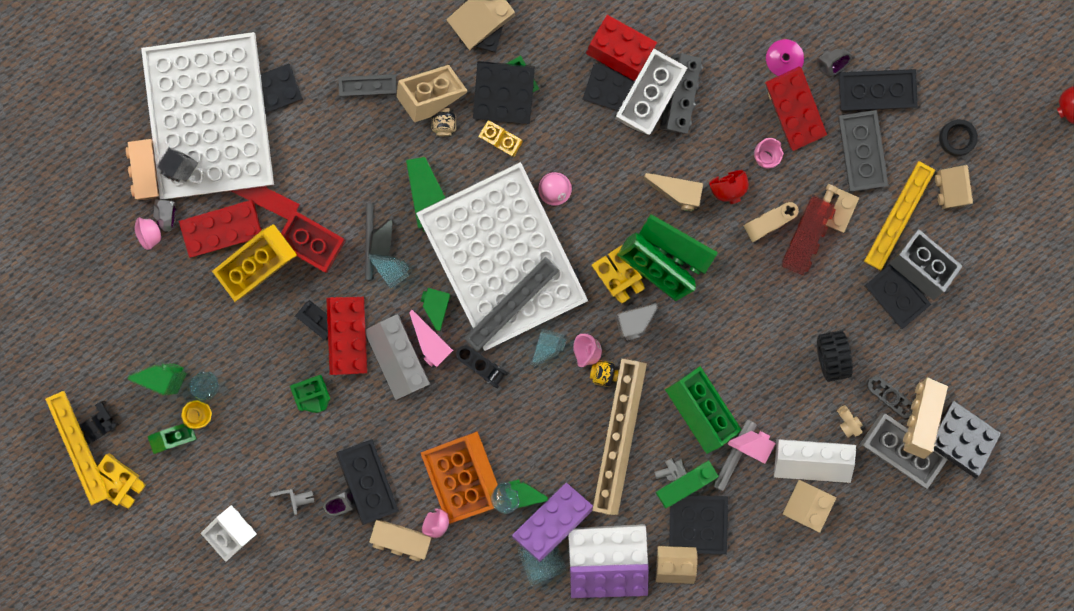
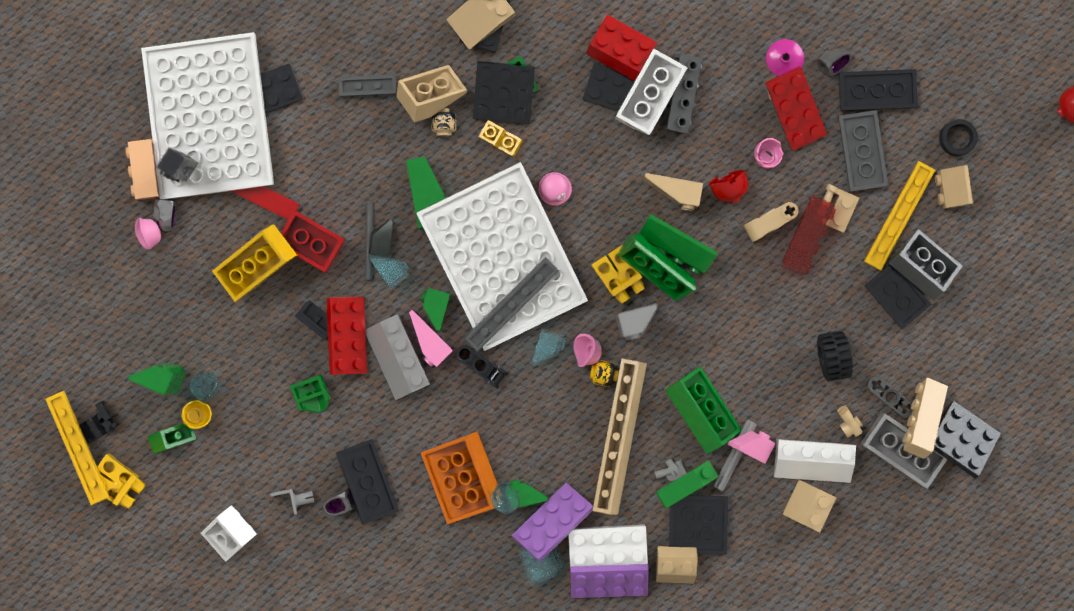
(220, 228): red plate -> none
(400, 540): tan brick -> none
(435, 524): bright pink hair -> none

